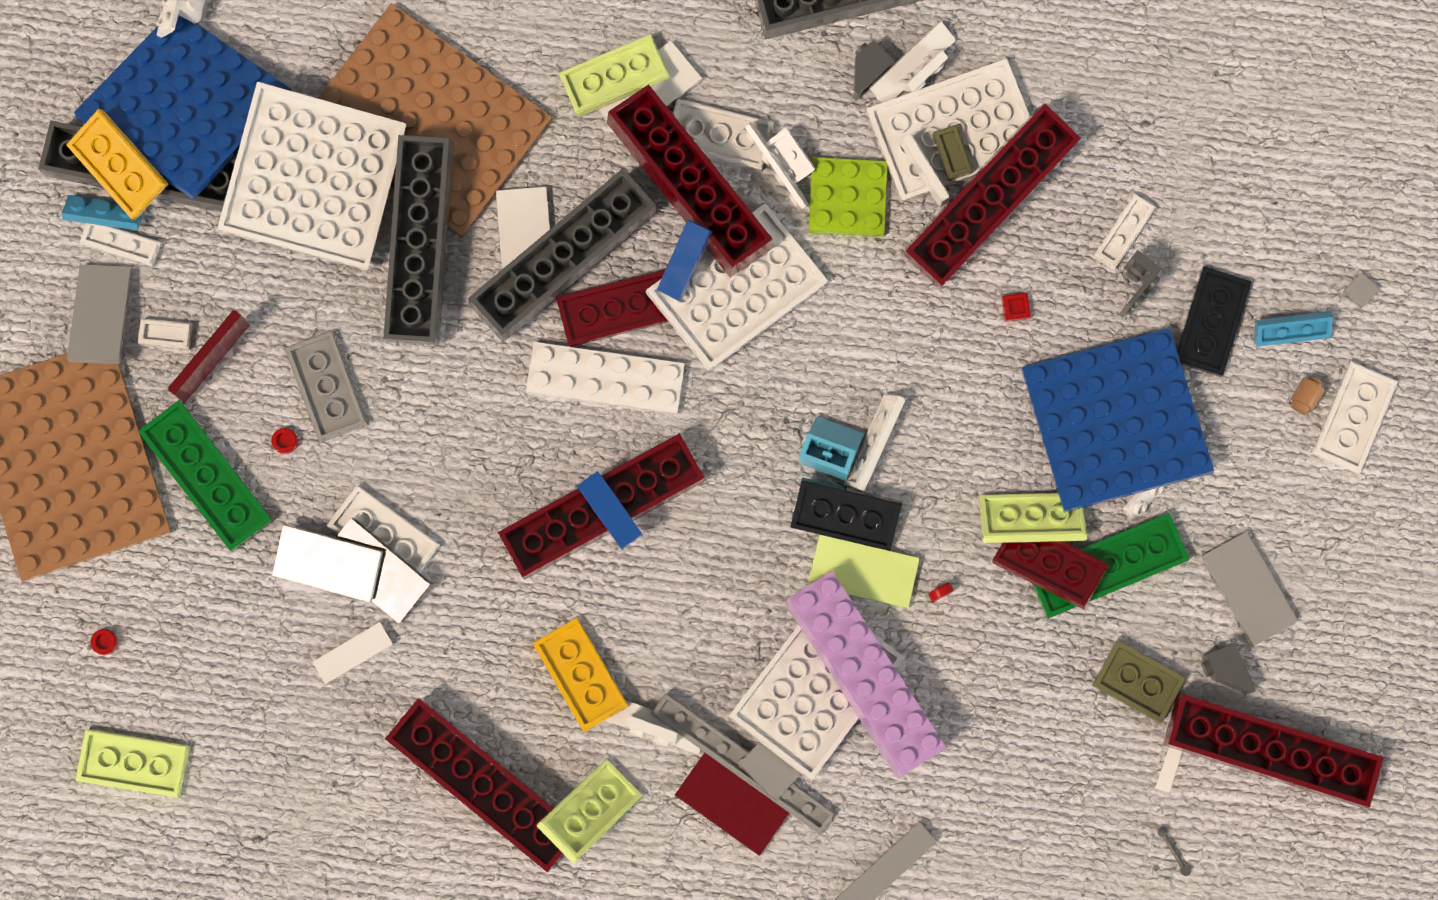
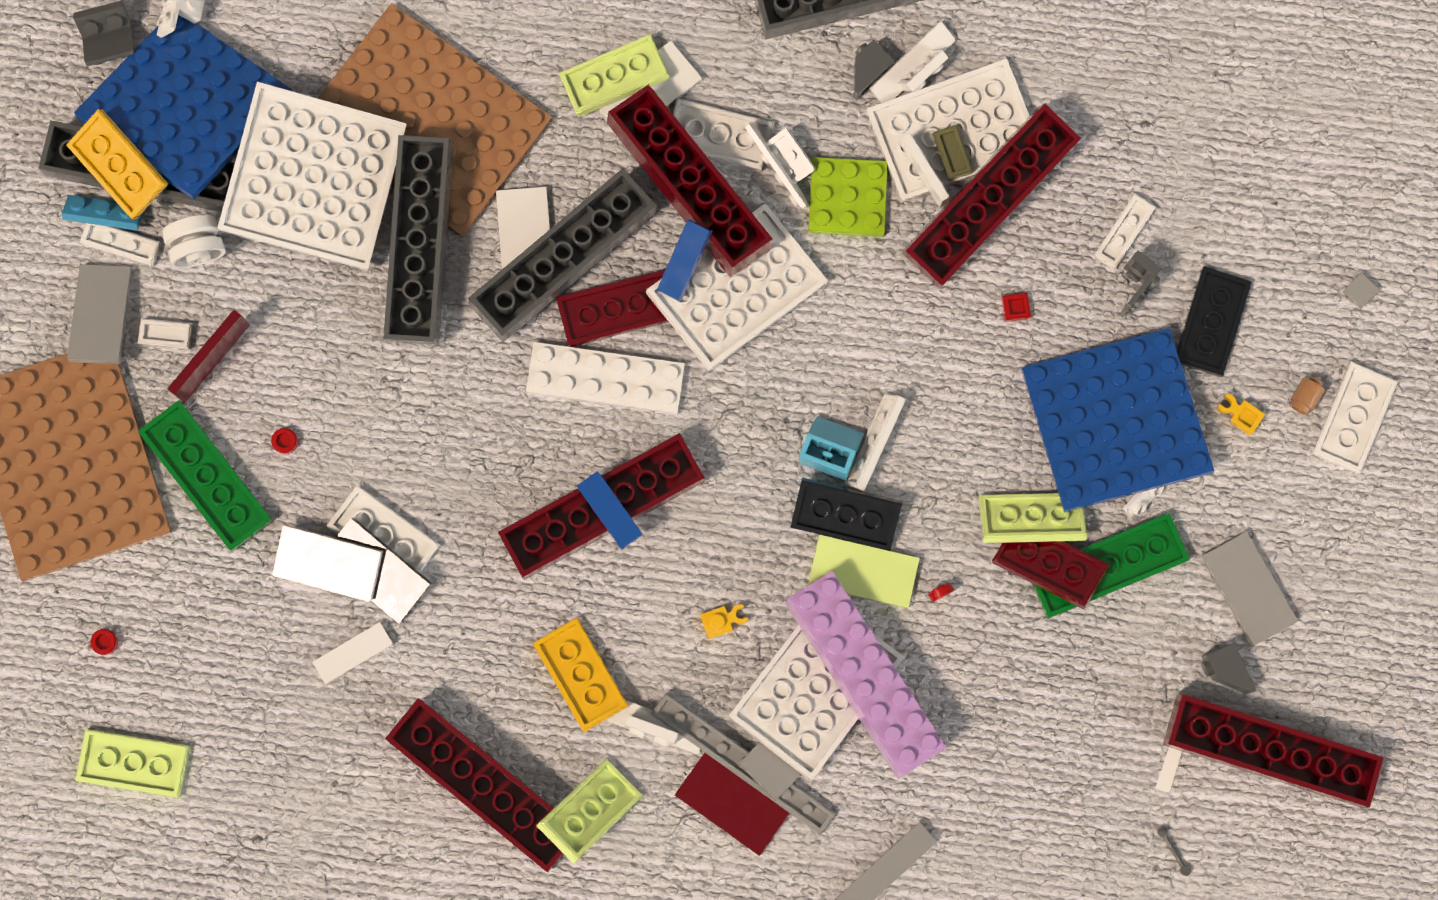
(105, 33): none -> dark grey bracket
(193, 241): none -> white wheel
(326, 386): light grey tile -> none
(719, 621): none -> yellow plate
(1138, 682): olive plate -> none
(1244, 416): none -> yellow plate
(1293, 329): dark azure plate -> none

